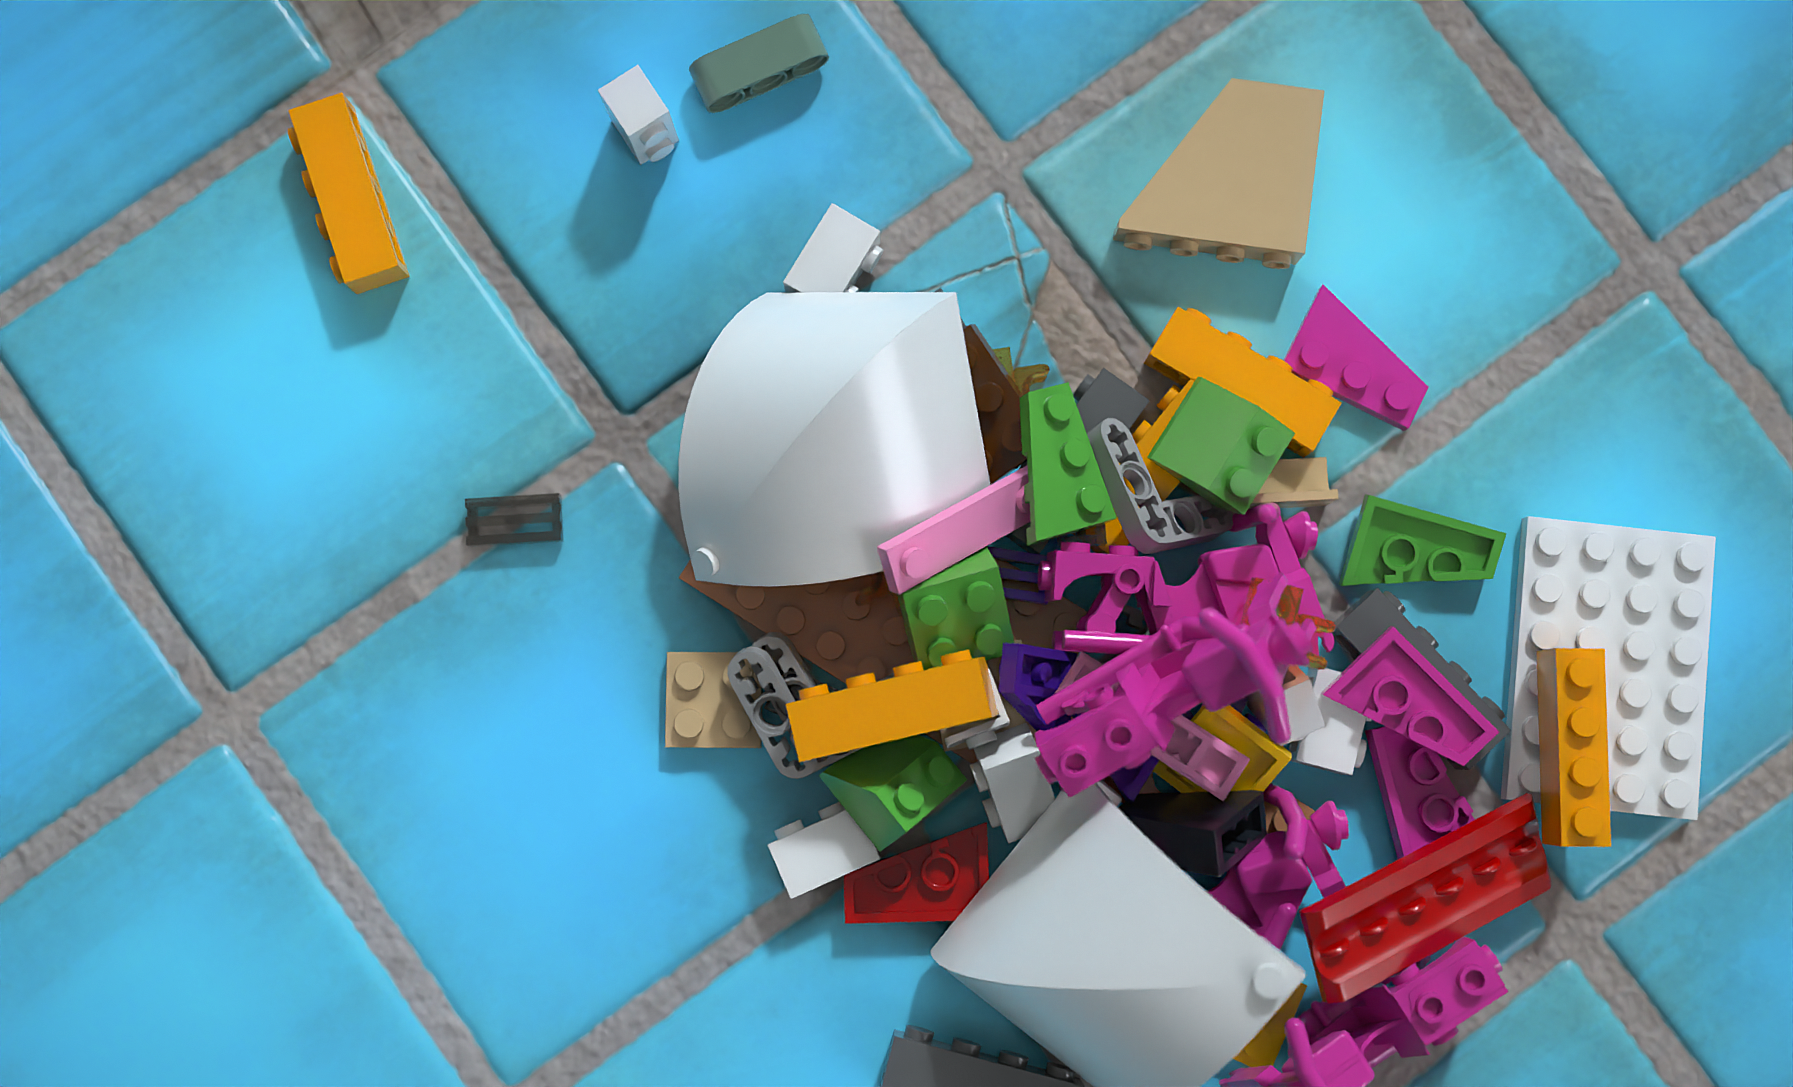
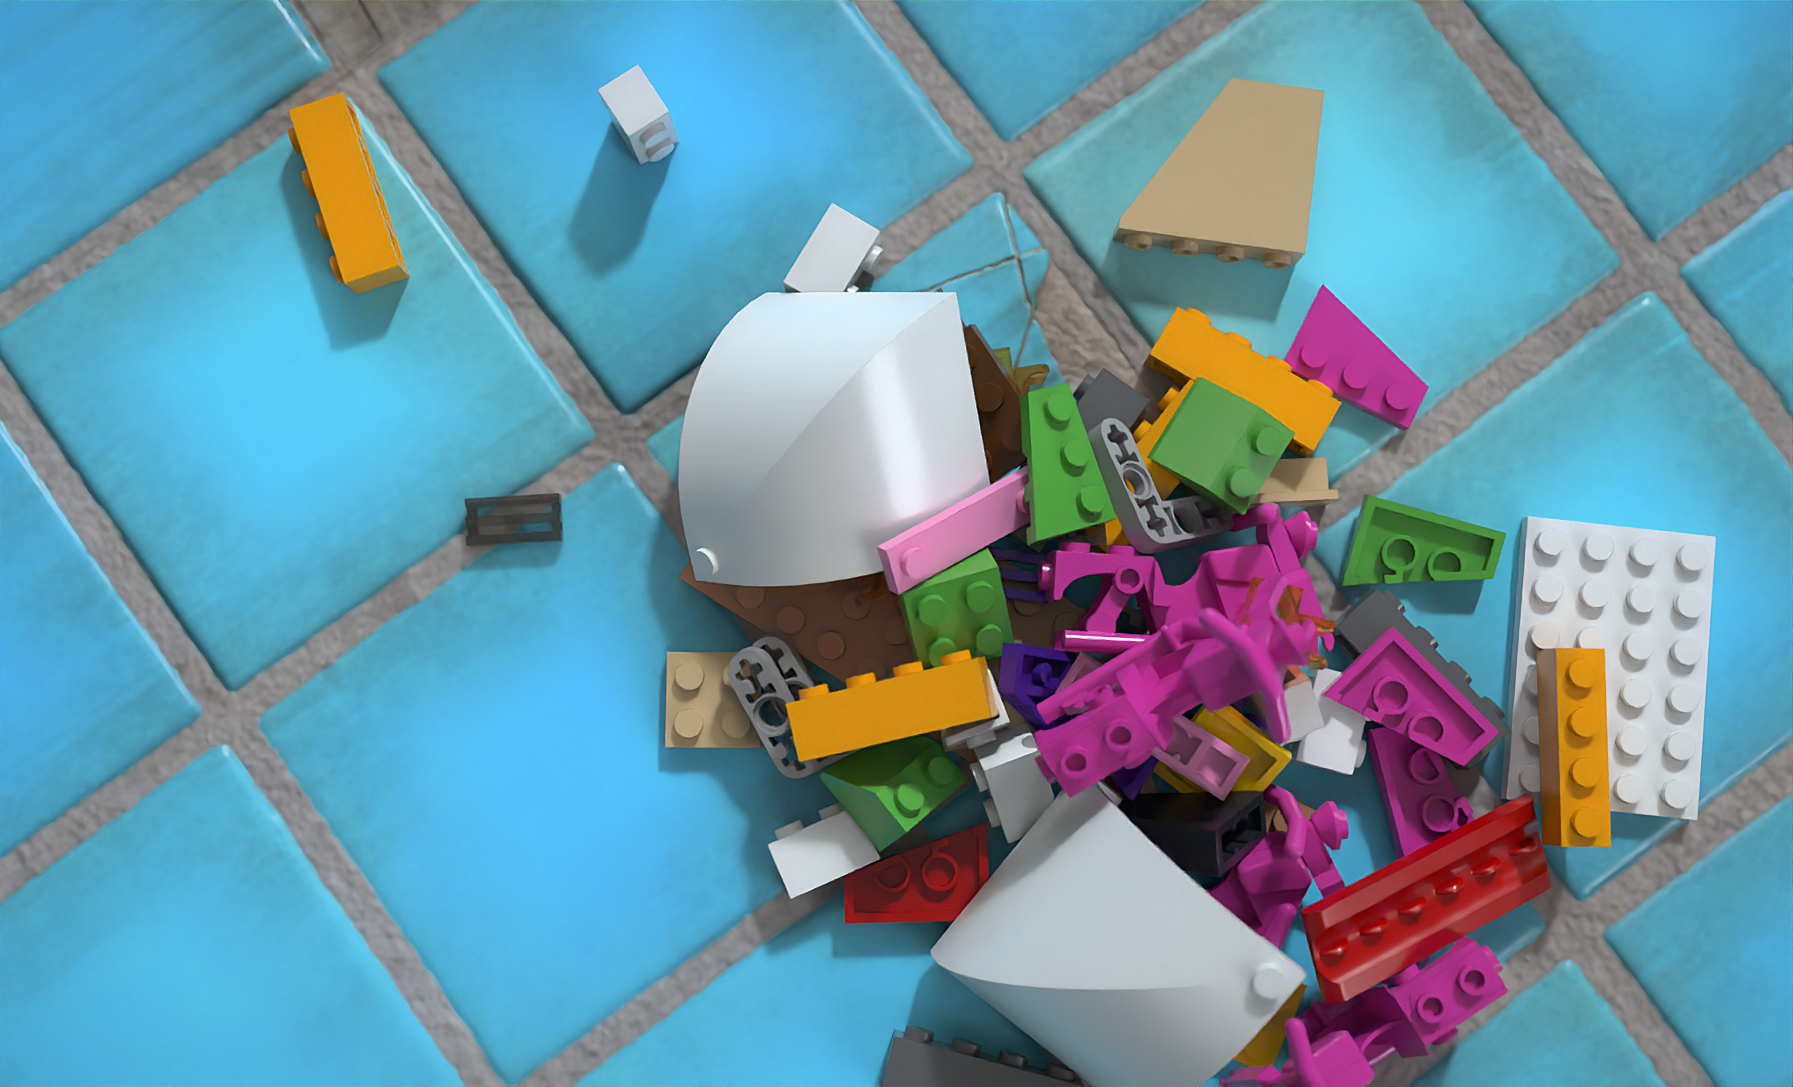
(758, 63): sand green beam -> none

